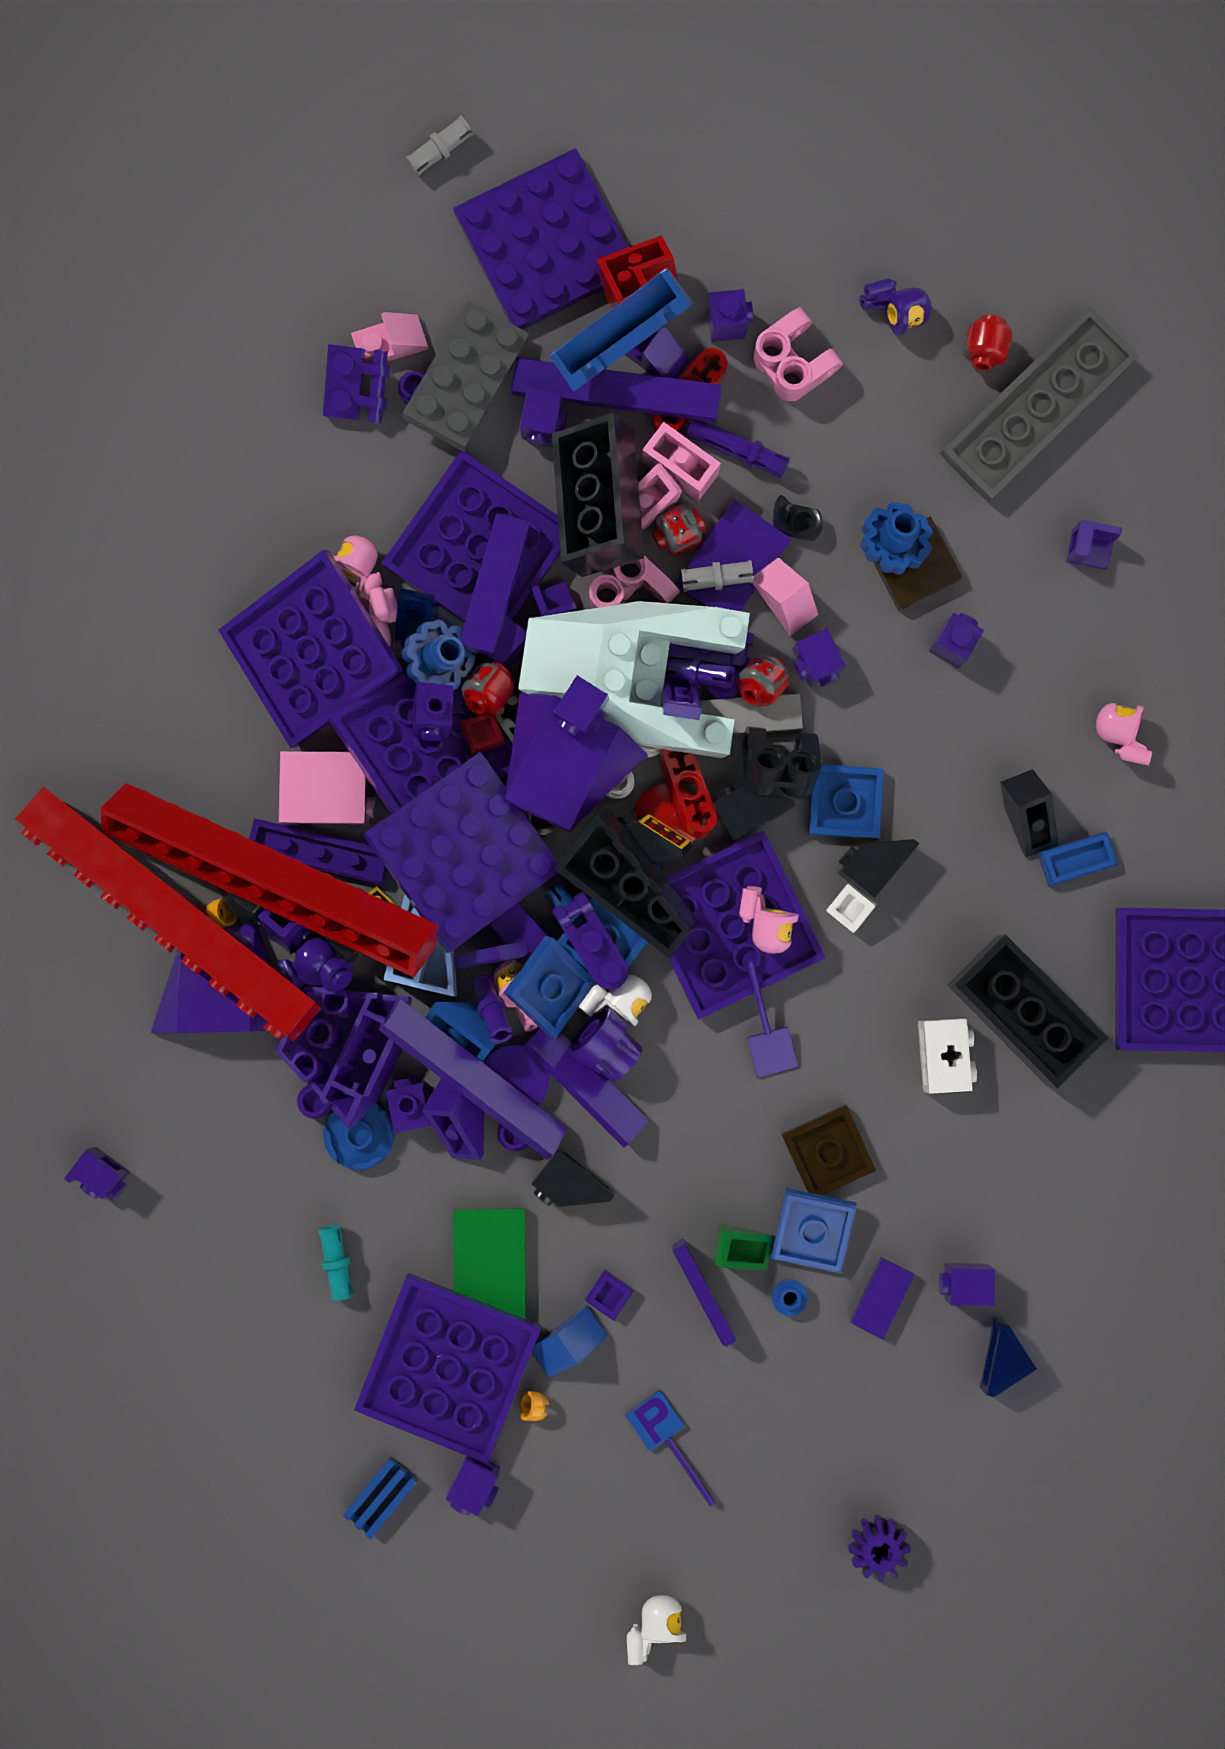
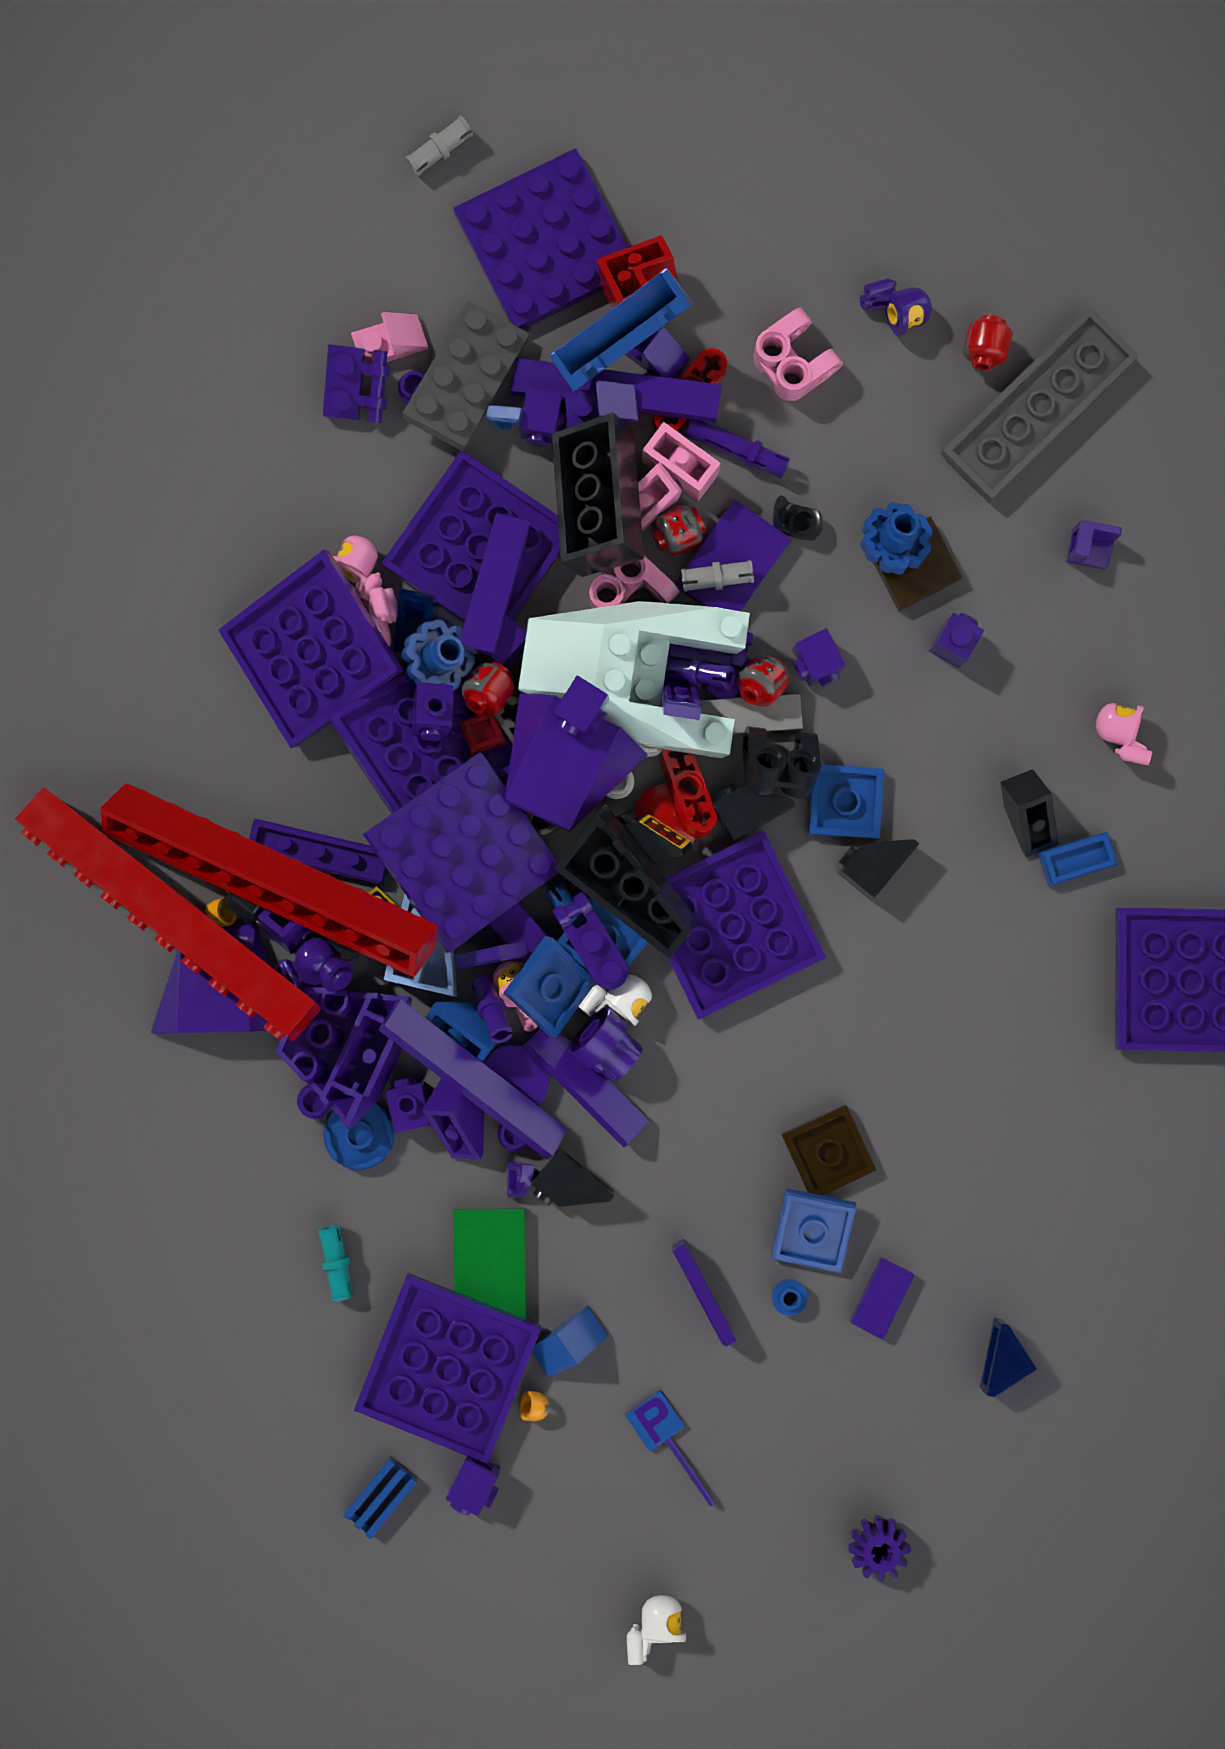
(98, 1175): dark purple brick -> none
(323, 789): bright pink panel -> none
(504, 417): none -> tile
(519, 1178): none -> dark purple tile
(553, 600): dark purple panel -> none
(600, 401): none -> dark purple slope
(609, 1294): dark purple tile -> none
(729, 315): dark purple brick -> none
(742, 1248): green slope -> none
(771, 926): bright pink piece -> none
(772, 1049): dark purple piece -> none
(786, 595): bright pink slope -> none
(851, 907): white plate -> none
(938, 1074): white brick -> none
(968, 1284): dark purple brick -> none
(1027, 1011): black brick -> none

